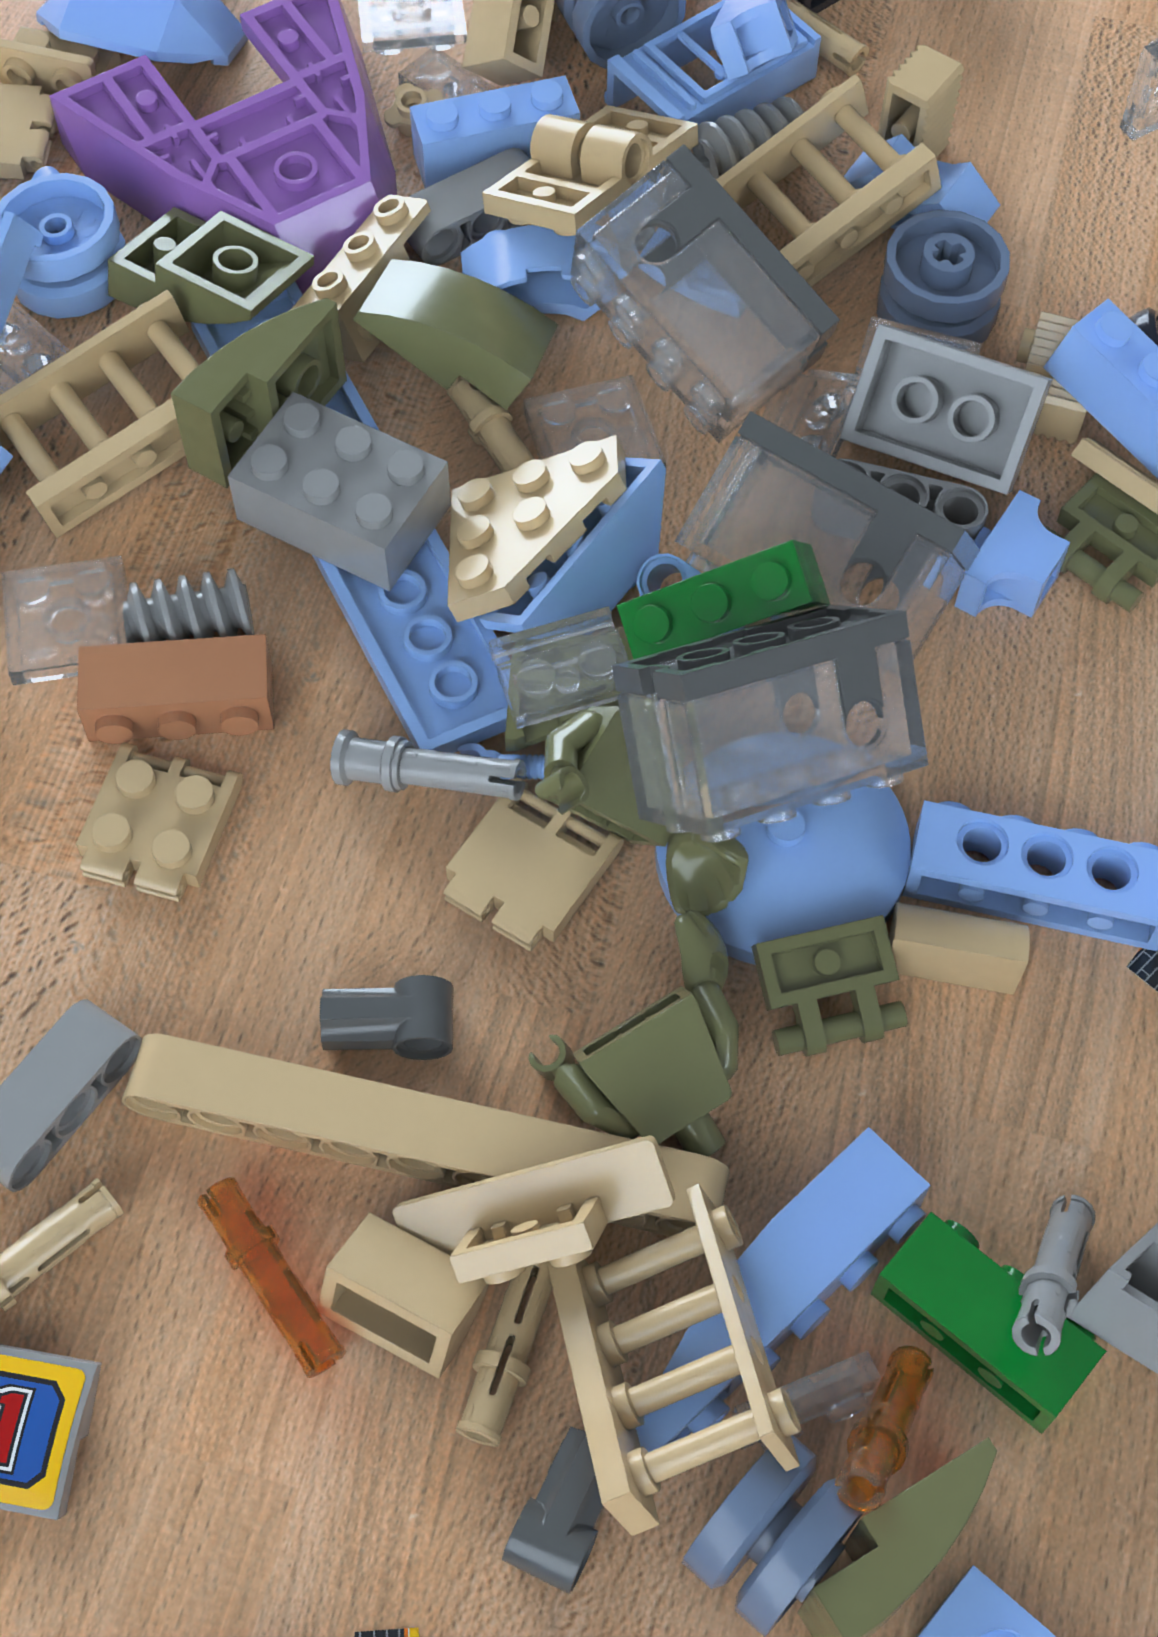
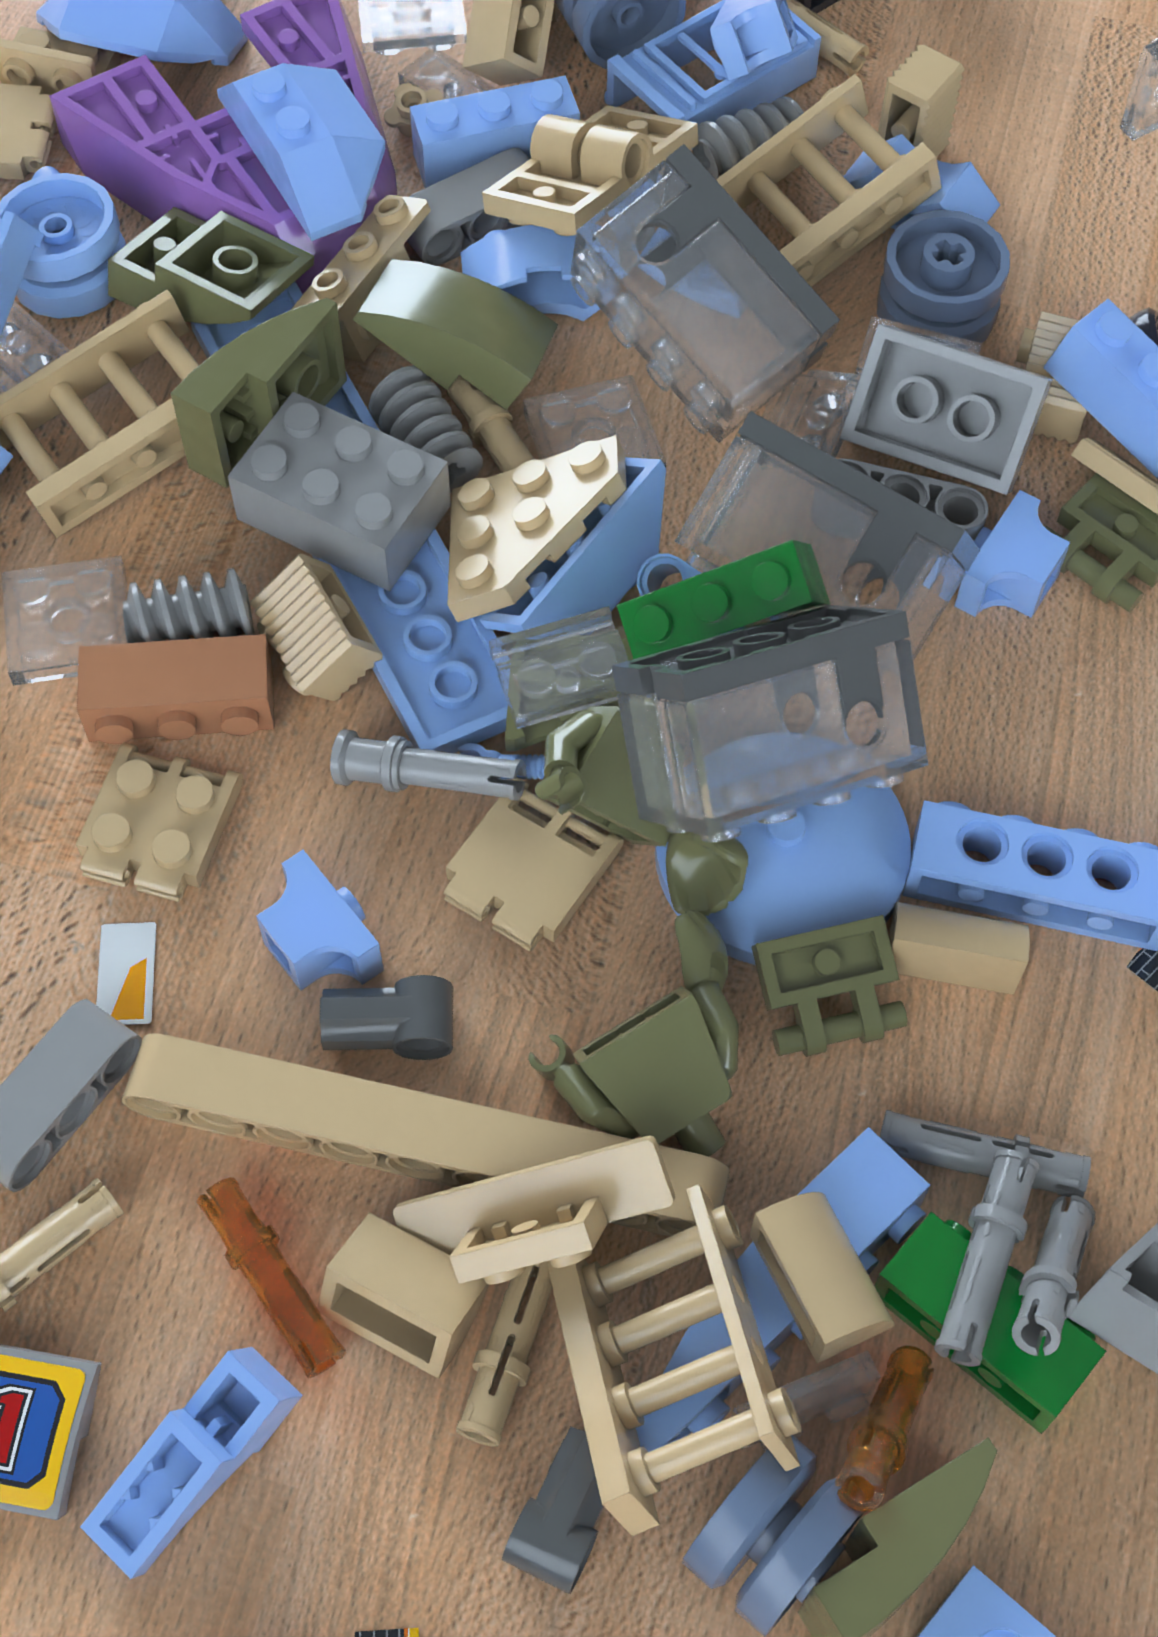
(127, 971): none -> white sticker
(190, 1459): none -> light blue slope
(309, 141): none -> light blue wedge
(315, 629): none -> tan brick
(318, 928): none -> light blue brick
(414, 412): none -> light grey piece
(819, 1274): none -> tan brick
(974, 1152): none -> light grey pin
(996, 1229): none -> light grey pin

